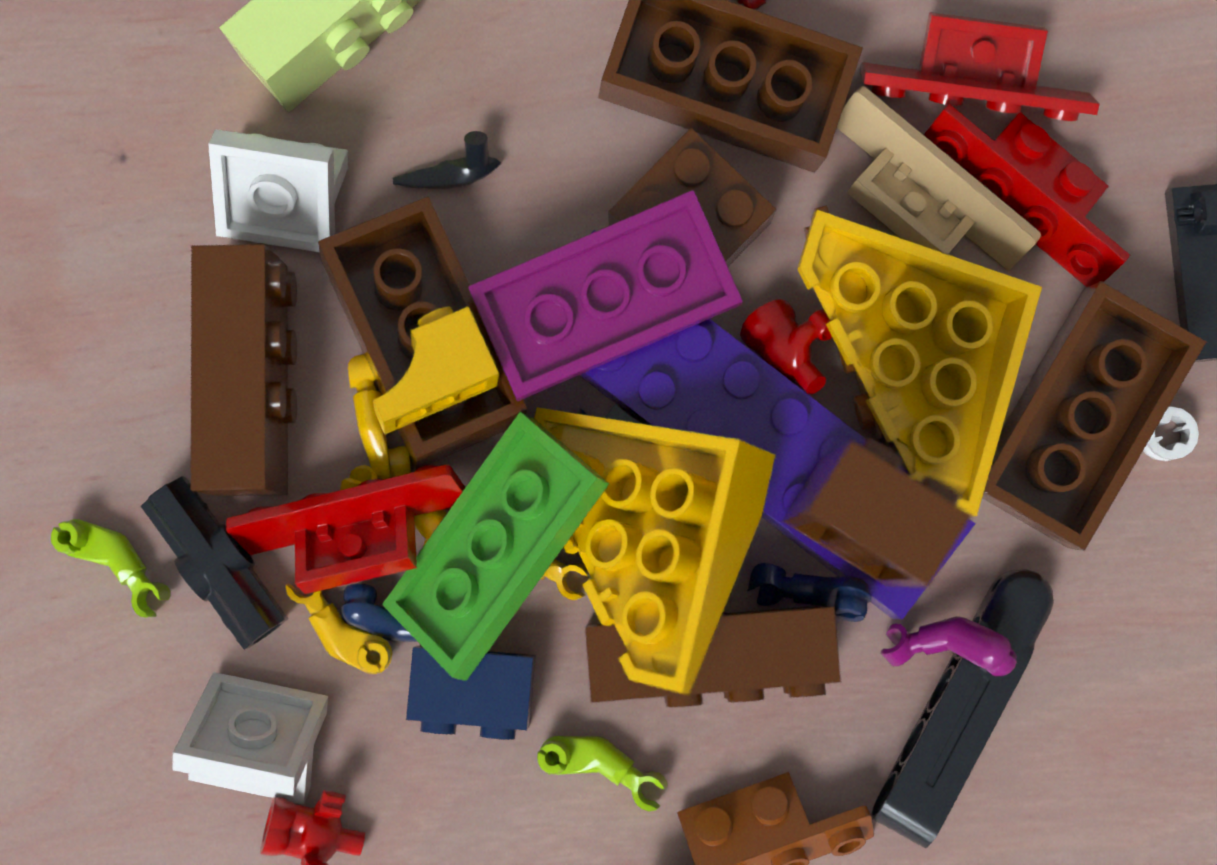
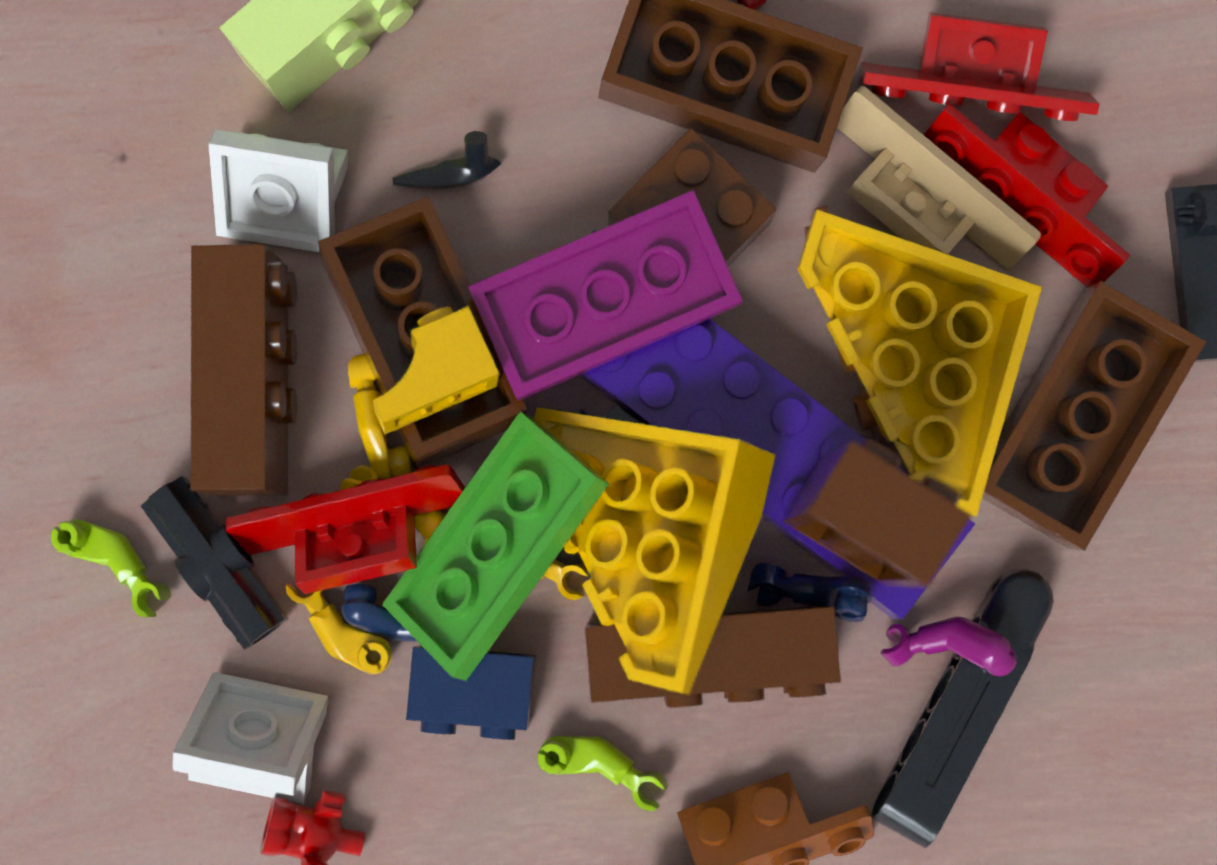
(785, 344): red piece -> none
(1188, 439): white bush -> none

